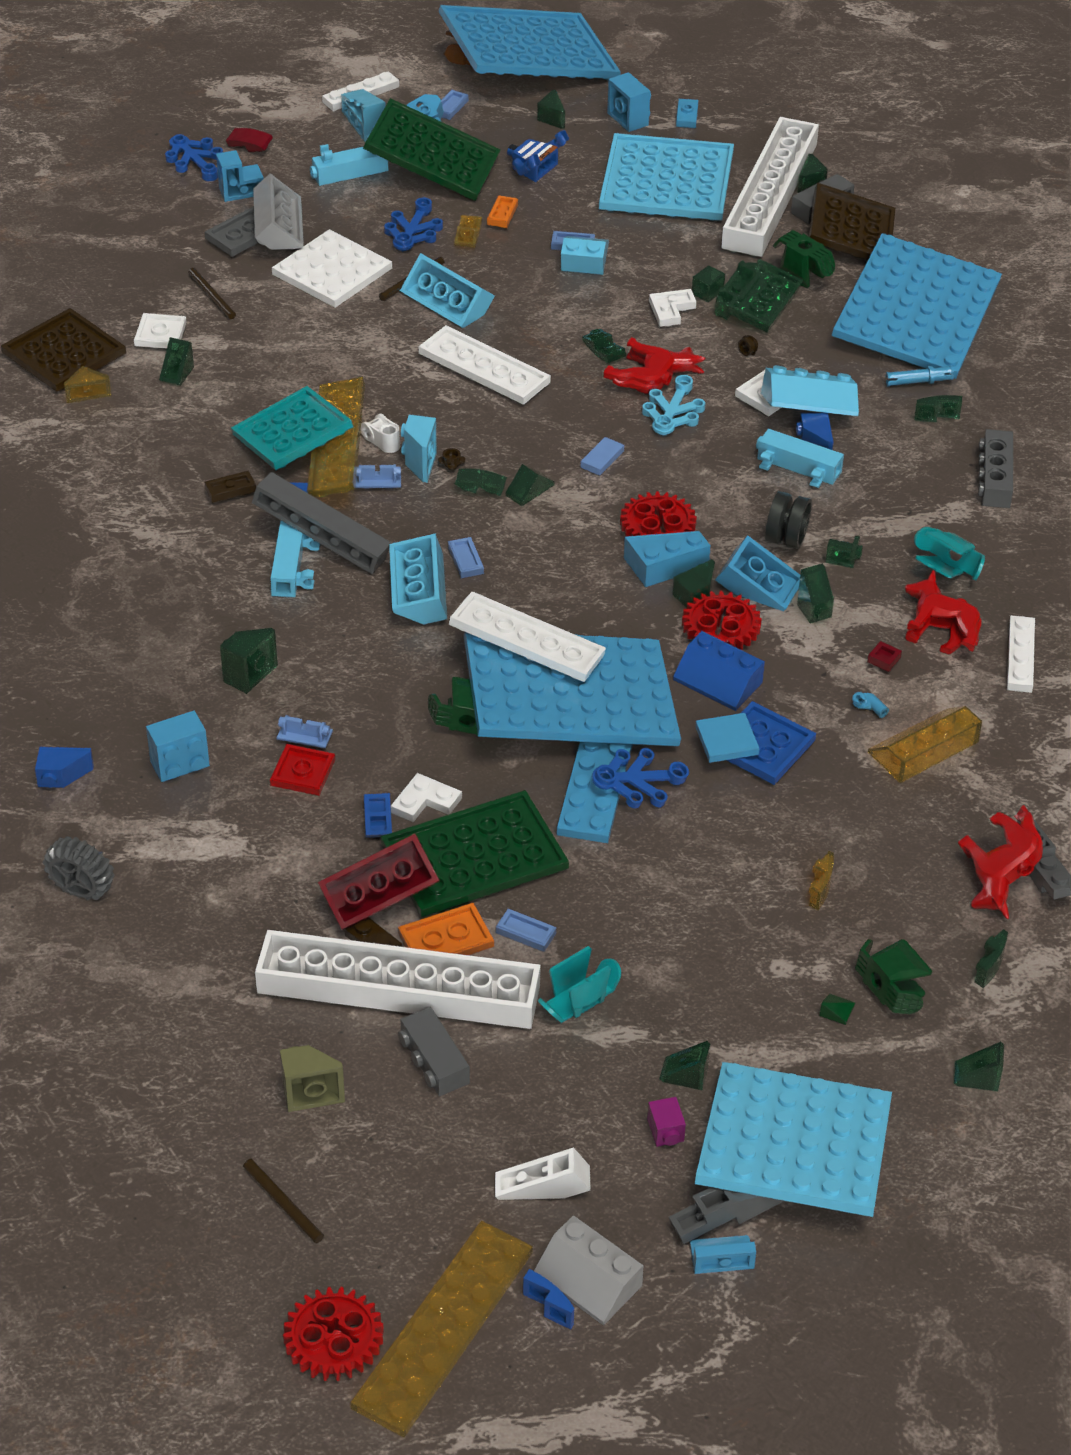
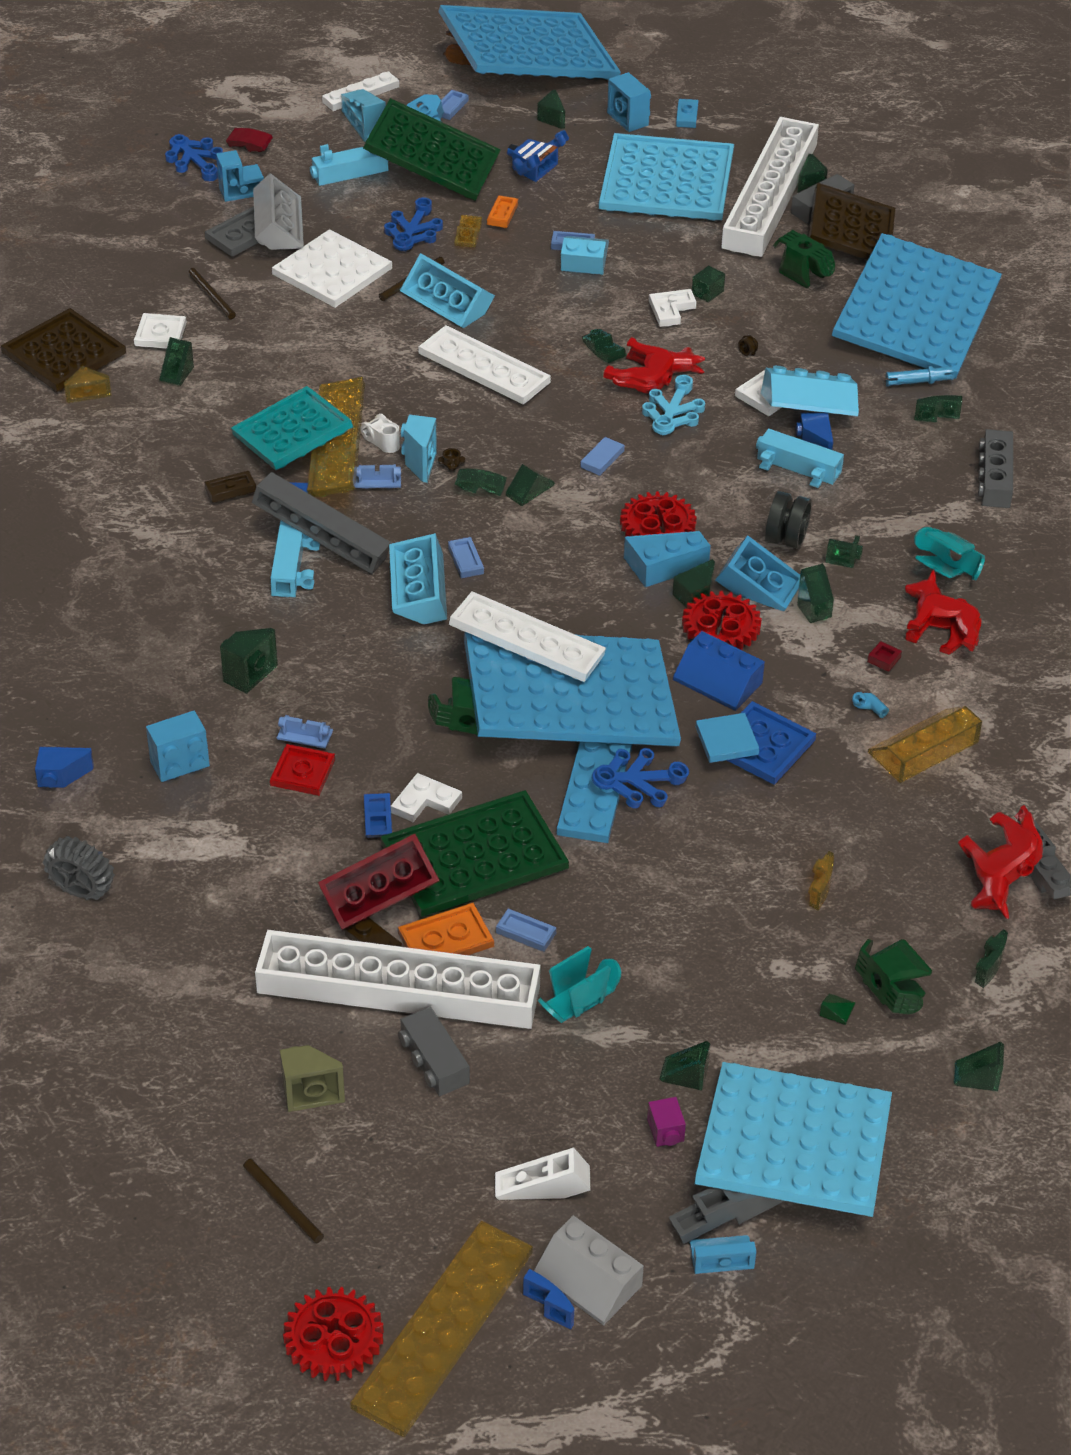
(757, 294): clear green plate -> none
(1021, 654): white plate -> none

